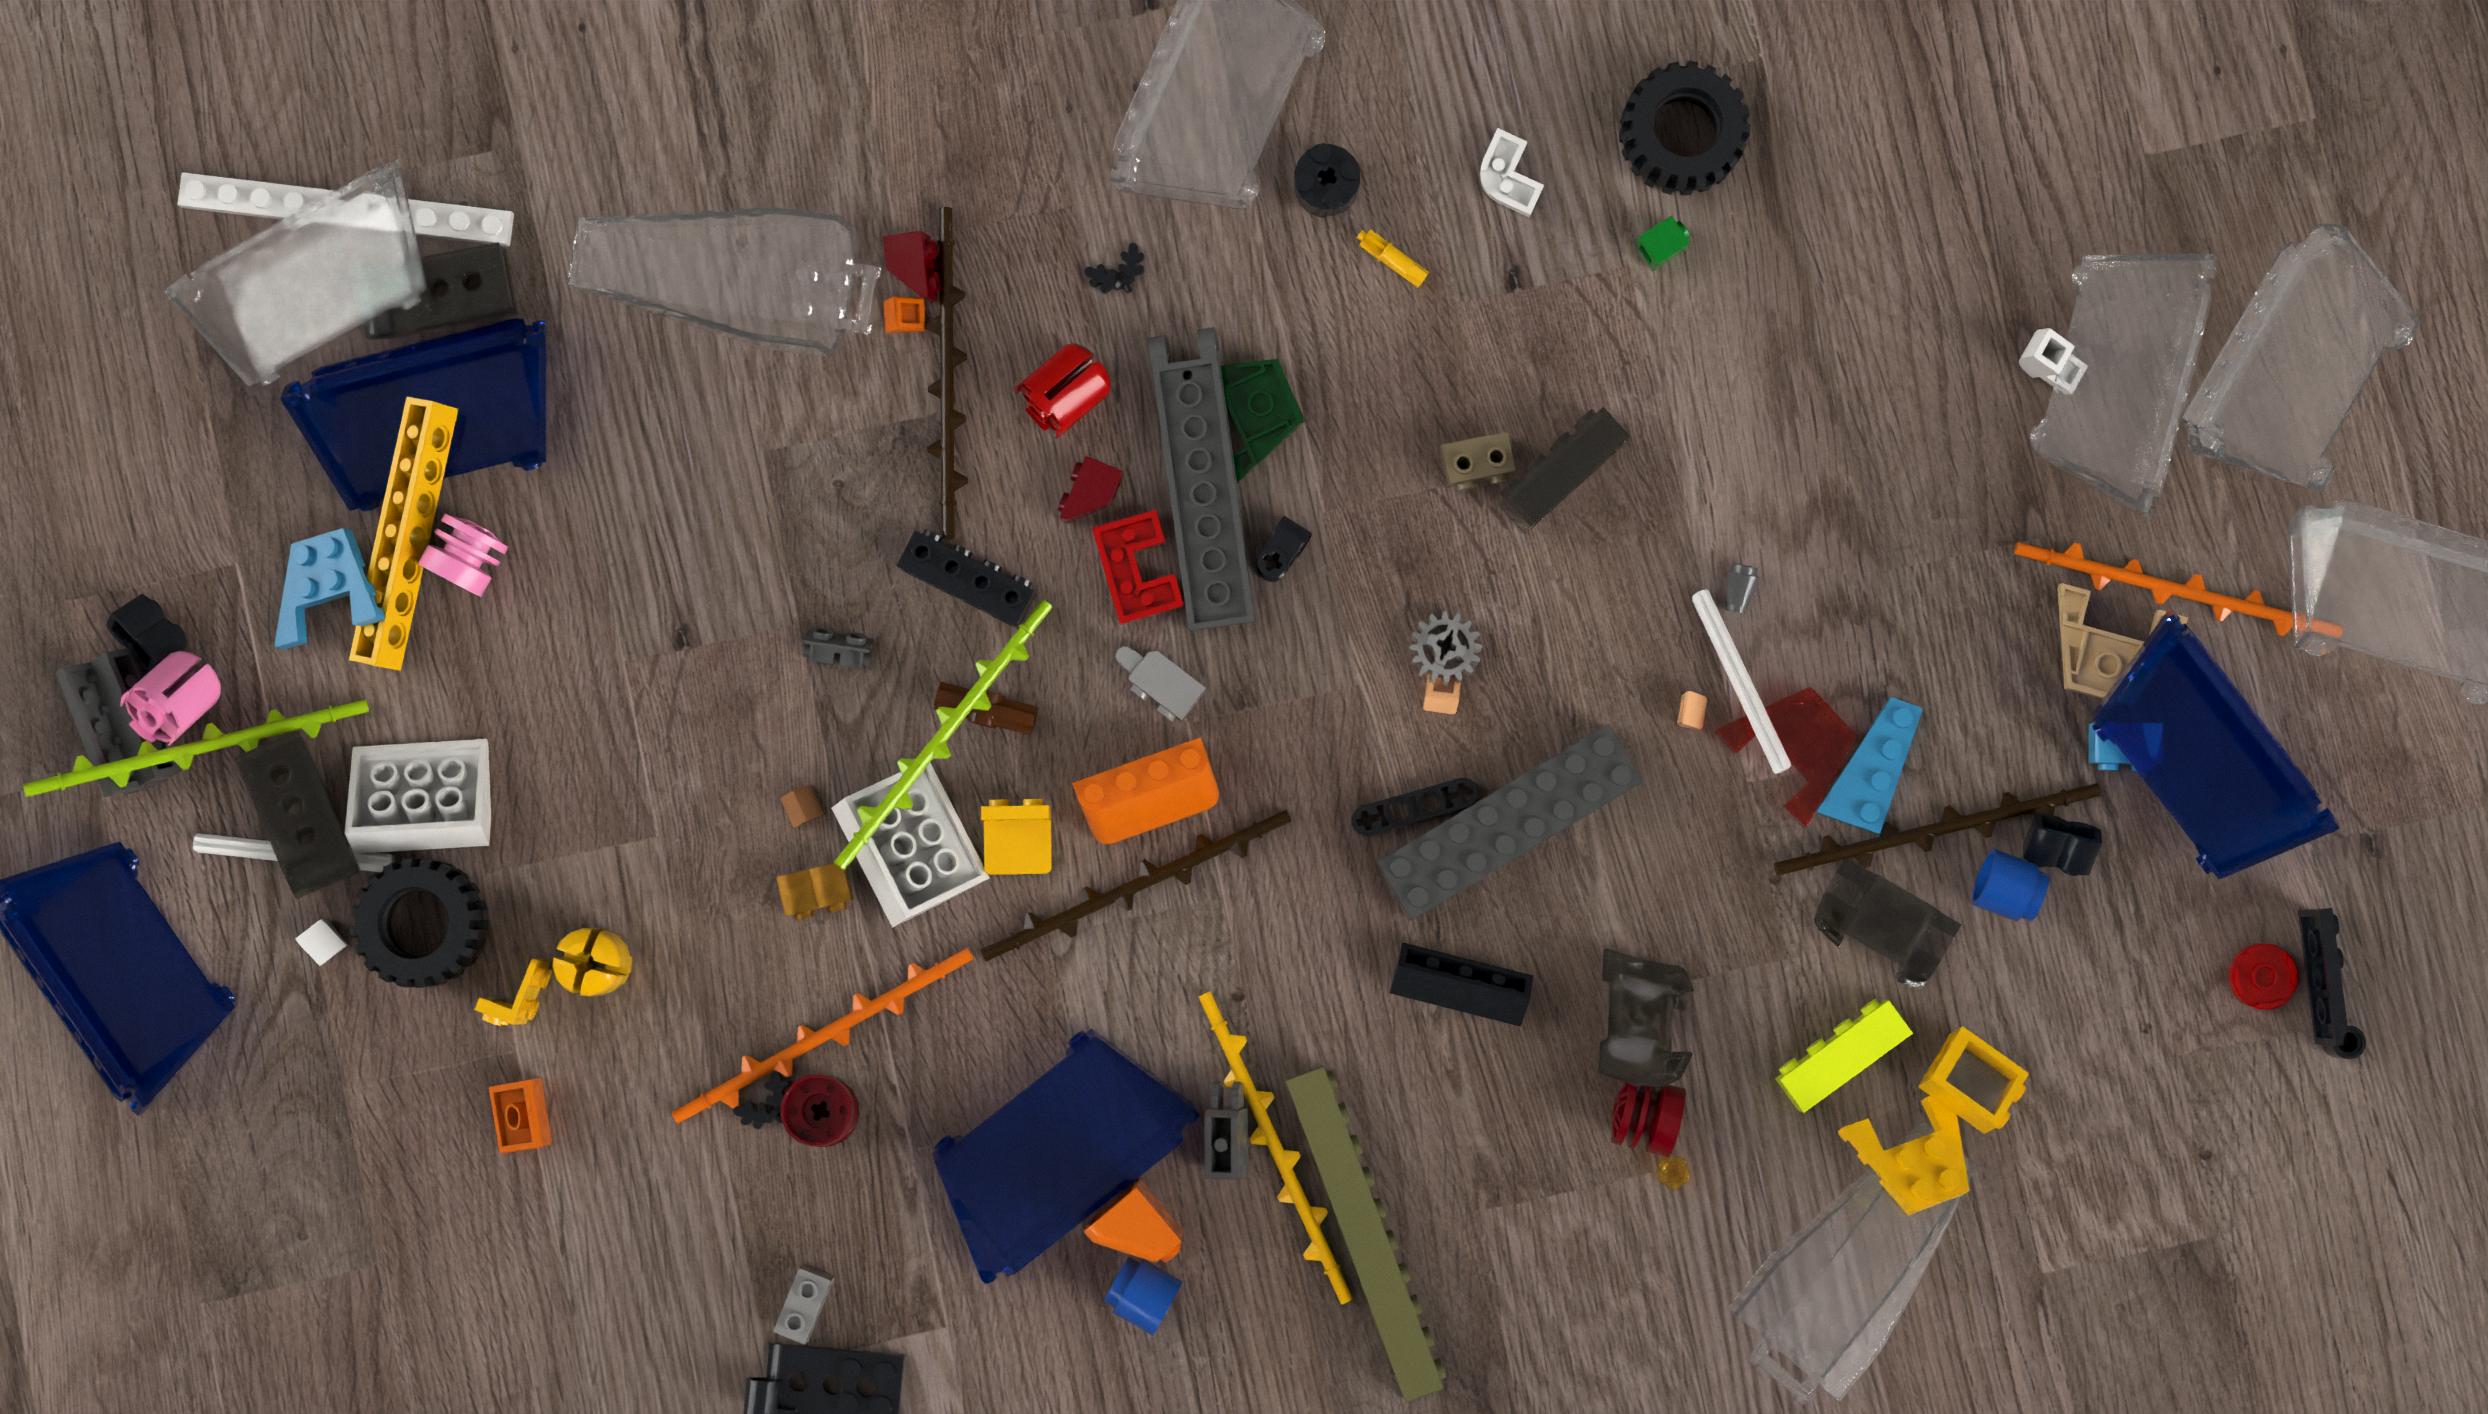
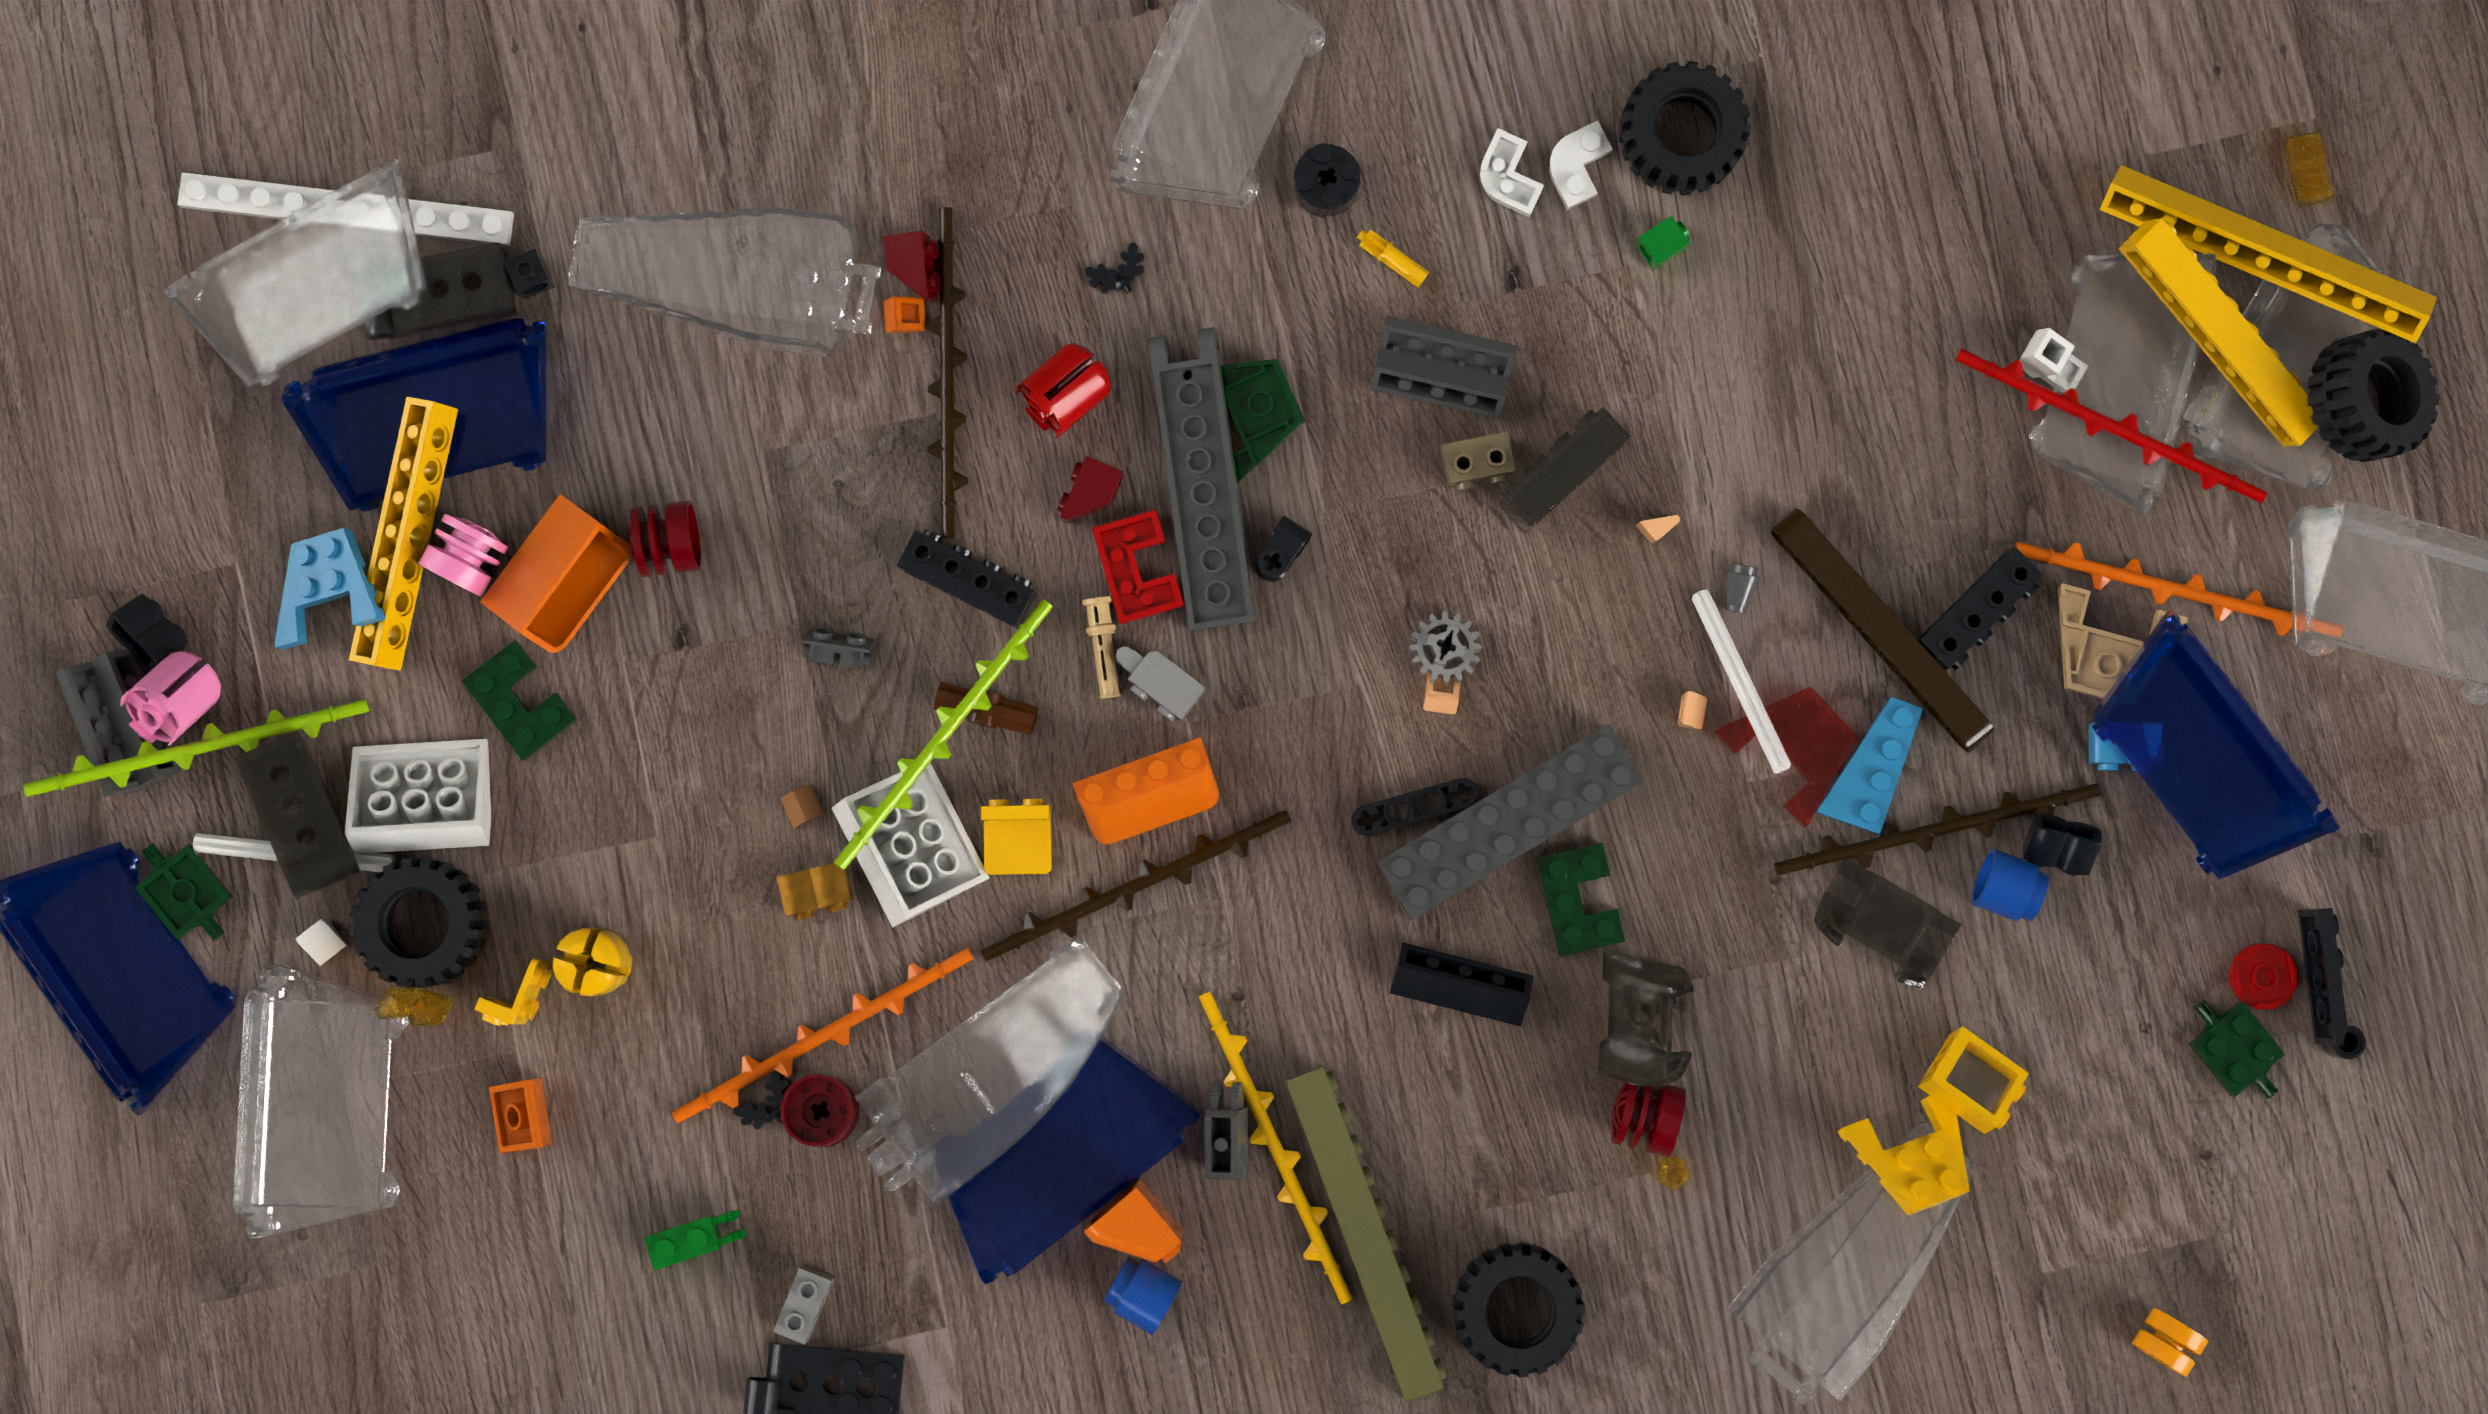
(183, 892): none -> dark green plate
(311, 1103): none -> clear windscreen
(419, 1005): none -> clear yellow slope
(492, 690): none -> dark green plate
(529, 274): none -> black brick
(558, 576): none -> orange windscreen
(663, 539): none -> dark red wheel
(691, 1239): none -> green hinge
(990, 1075): none -> clear windscreen
(1101, 631): none -> tan pin
(1443, 367): none -> dark grey brick
(1560, 881): none -> dark green plate
(1563, 1322): none -> black tyre
(1568, 163): none -> white plate
(1658, 527): none -> light nougat slope
(1843, 1055): neon yellow brick -> none
(1882, 630): none -> dark brown beam
(1979, 608): none -> black brick
(2096, 422): none -> red plant
(2169, 1342): none -> light orange wheel
(2221, 330): none -> yellow brick
(2236, 1049): none -> dark green plate
(2272, 254): none -> yellow brick
(2307, 169): none -> clear yellow slope
(2342, 399): none -> black tyre

